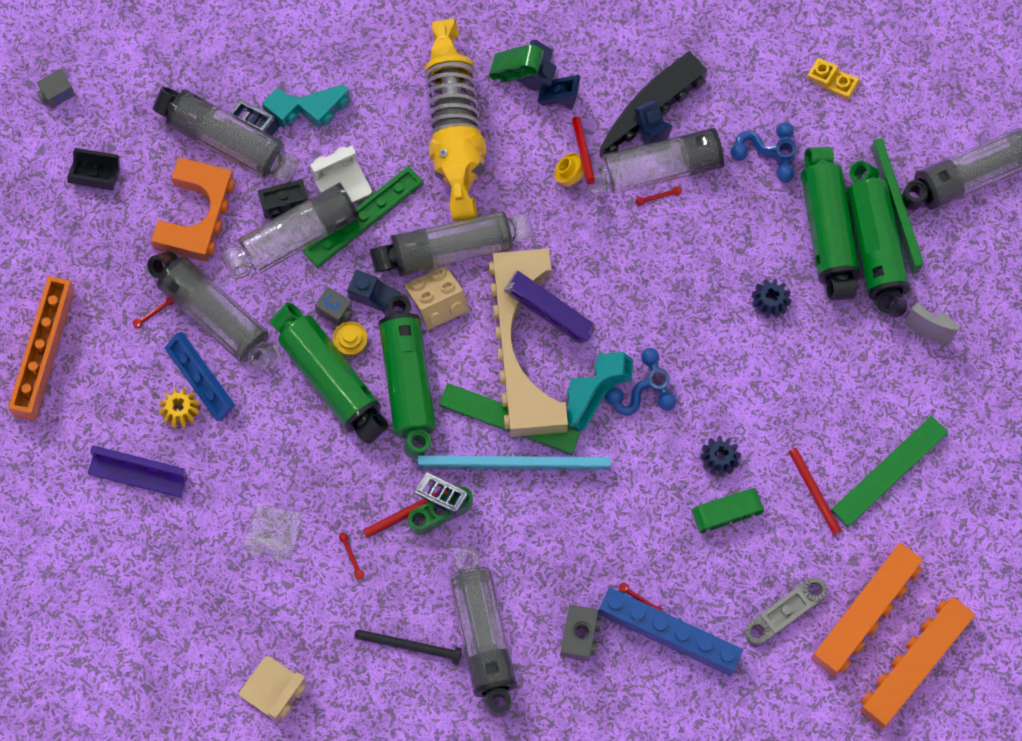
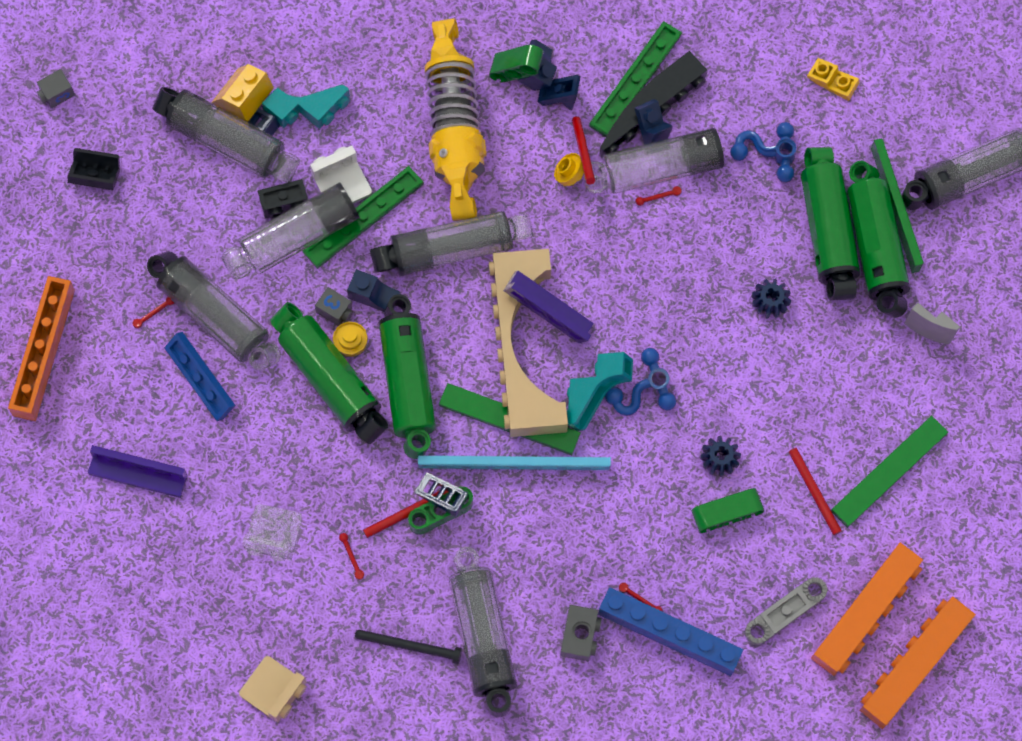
(175, 399): yellow gear -> none
(198, 239): orange arch -> none
(244, 92): none -> yellow slope
(437, 297): tan bracket -> none
(636, 77): none -> green tile

